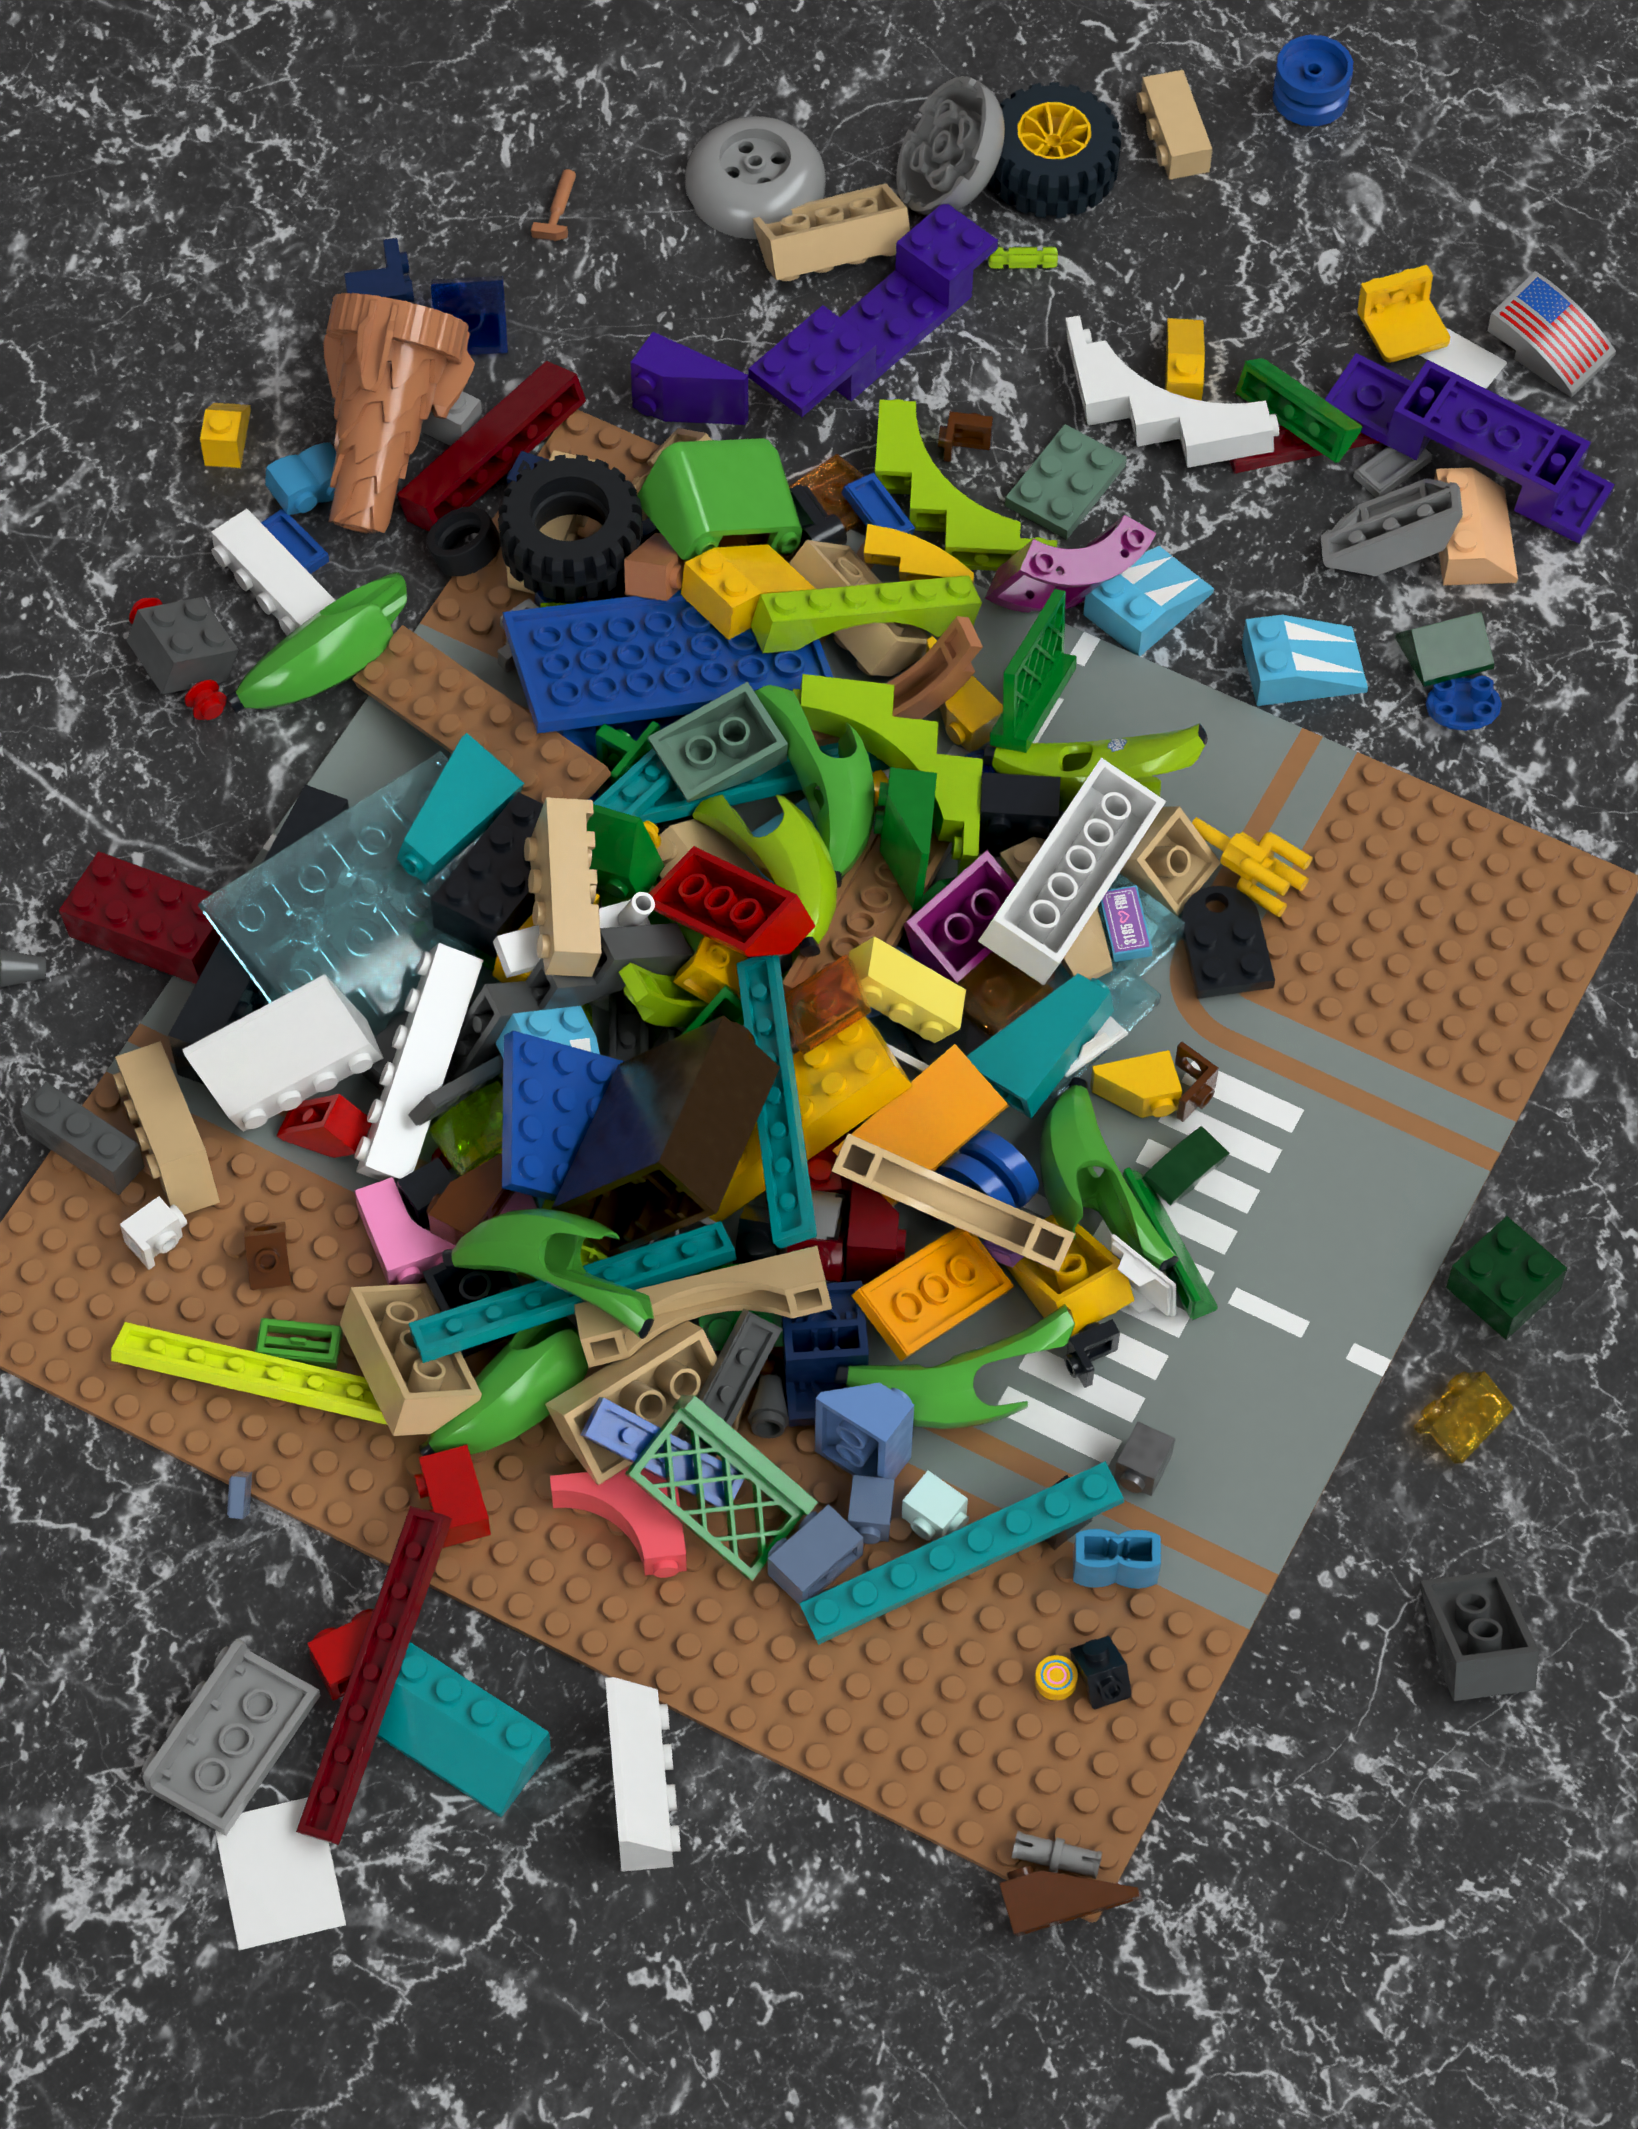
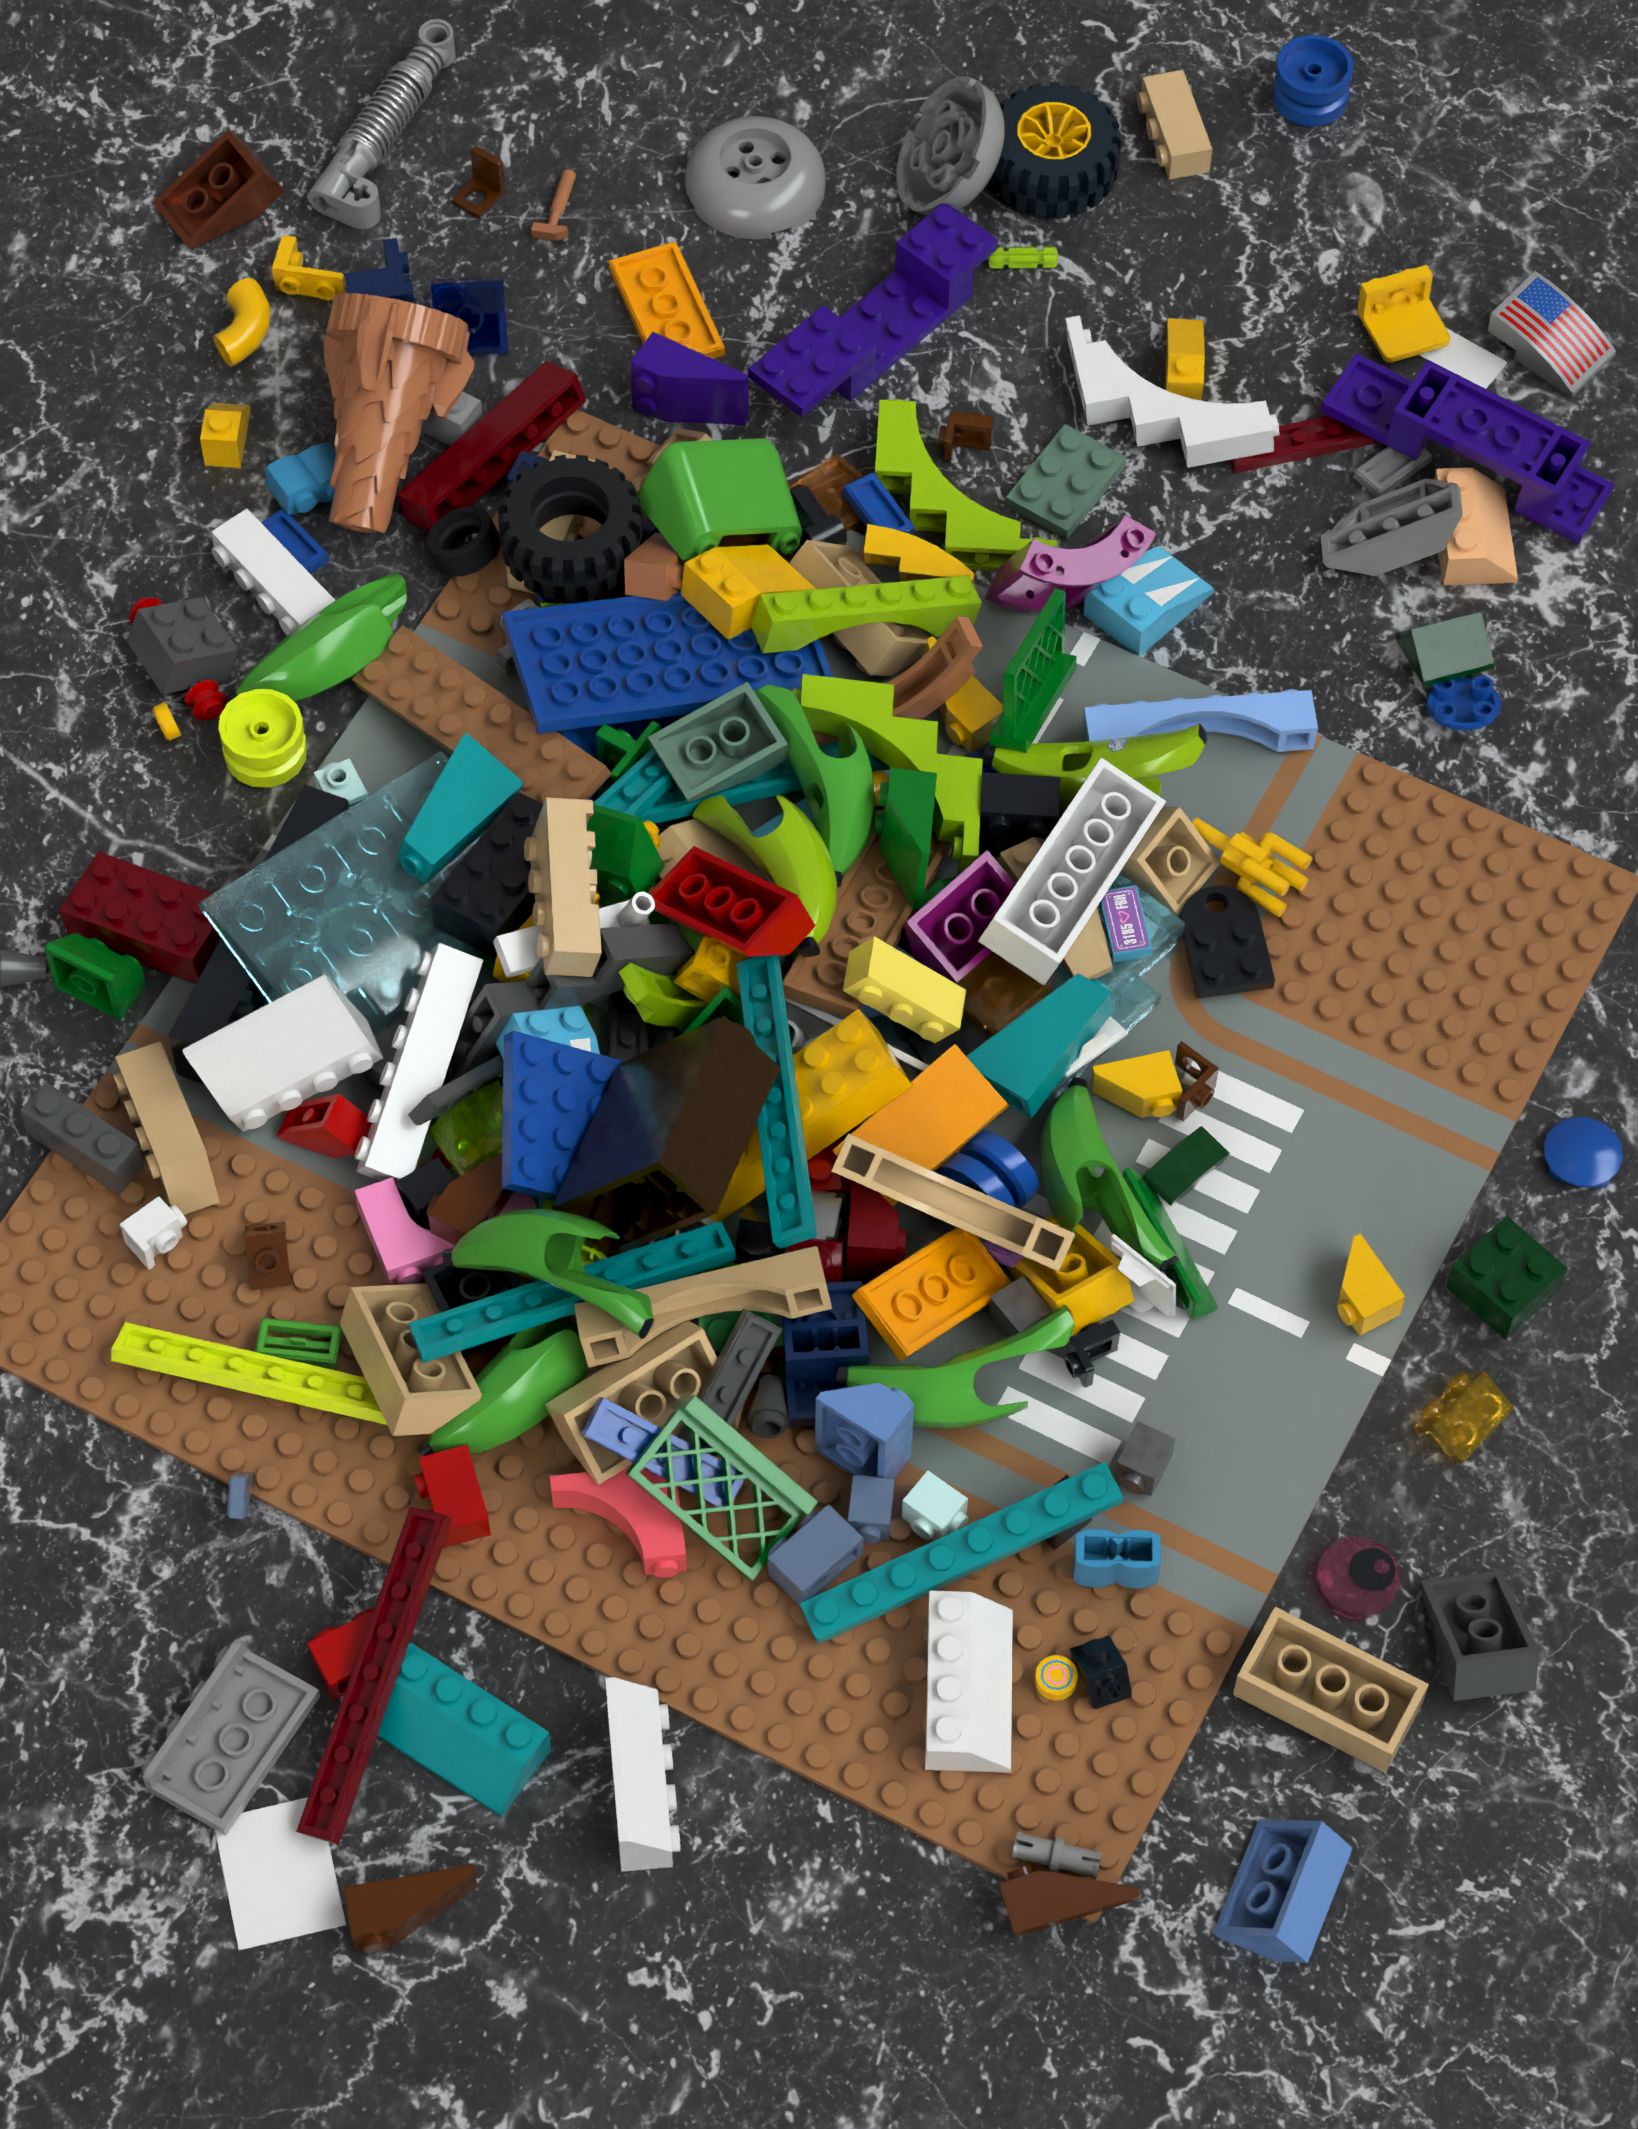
(95, 974): none -> green slope
(166, 721): none -> yellow tile
(218, 192): none -> copper slope
(249, 325): none -> yellow cylinder
(263, 738): none -> neon yellow wheel
(294, 279): none -> yellow bracket
(341, 187): none -> light grey piece
(342, 781): none -> light aqua brick
(396, 1907): none -> reddish brown slope
(487, 179): none -> reddish brown bracket
(665, 299): none -> light orange tile
(825, 1004): clear orange tile -> none
(833, 232): tan slope -> none
(968, 1683): none -> white slope
(1017, 1307): none -> flat silver brick
(1274, 719): none -> light blue arch
(1284, 1889): none -> medium blue slope
(1298, 408): green slope -> none
(1301, 659): medium azure slope -> none
(1330, 1689): none -> tan brick
(1358, 1577): none -> clear pink tile
(1368, 1290): none -> yellow slope
(1583, 1152): none -> blue dish

